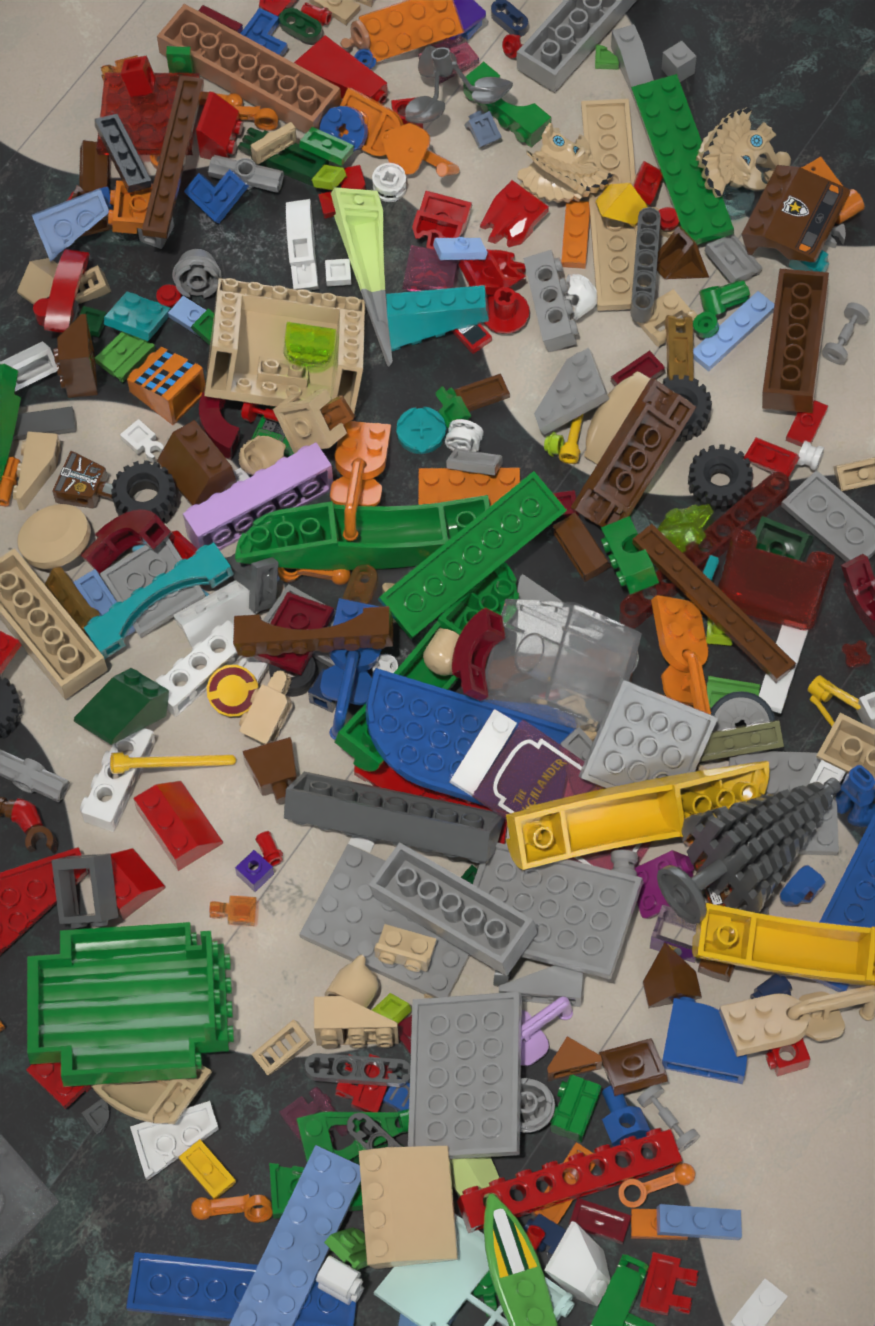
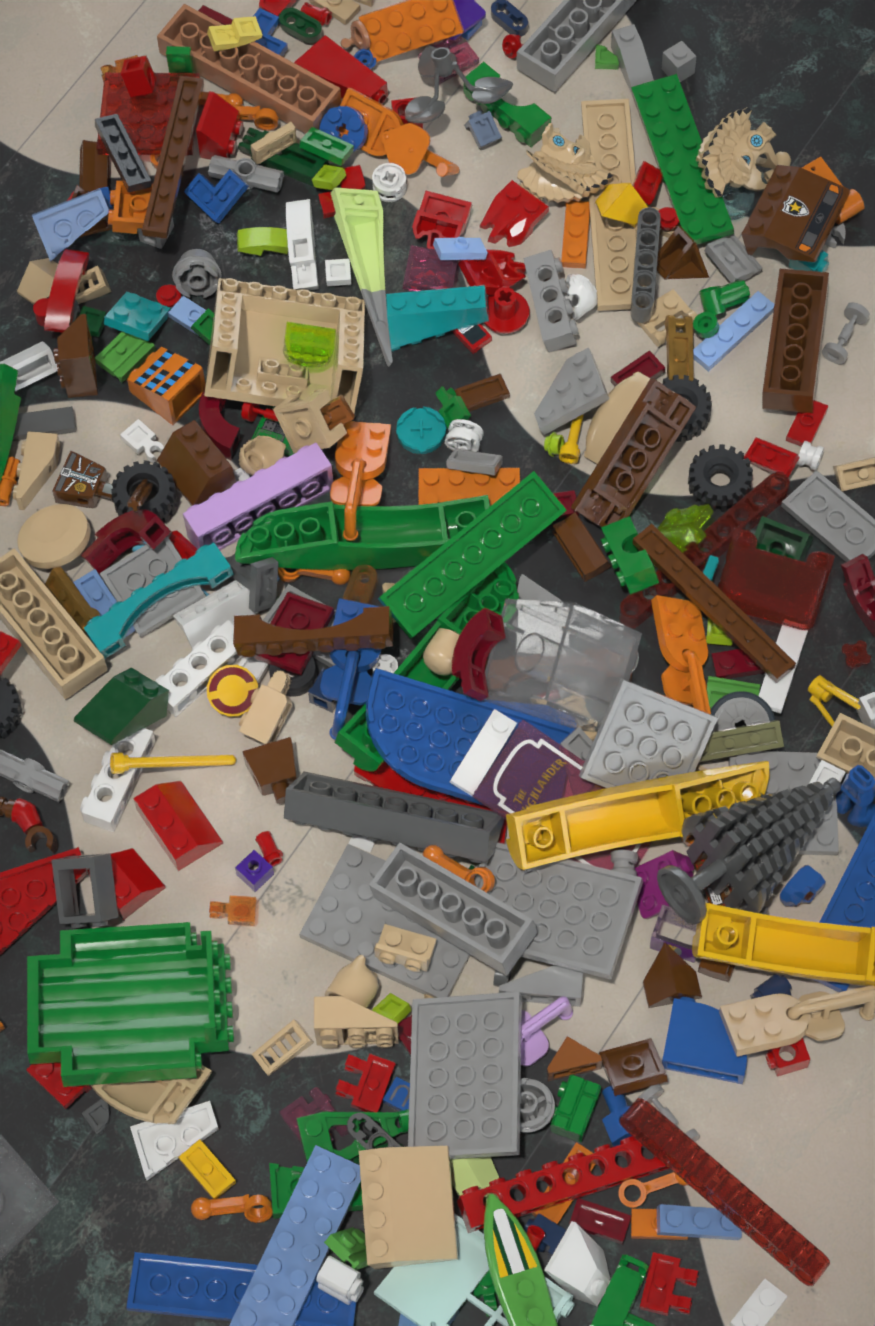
(140, 495): none -> reddish brown axle
(239, 33): none -> light yellow slope
(262, 238): none -> lime slope
(357, 1075): dark grey beam -> none
(436, 855): none -> orange piece
(725, 1192): none -> clear red beam
(734, 664): none -> dark red plate

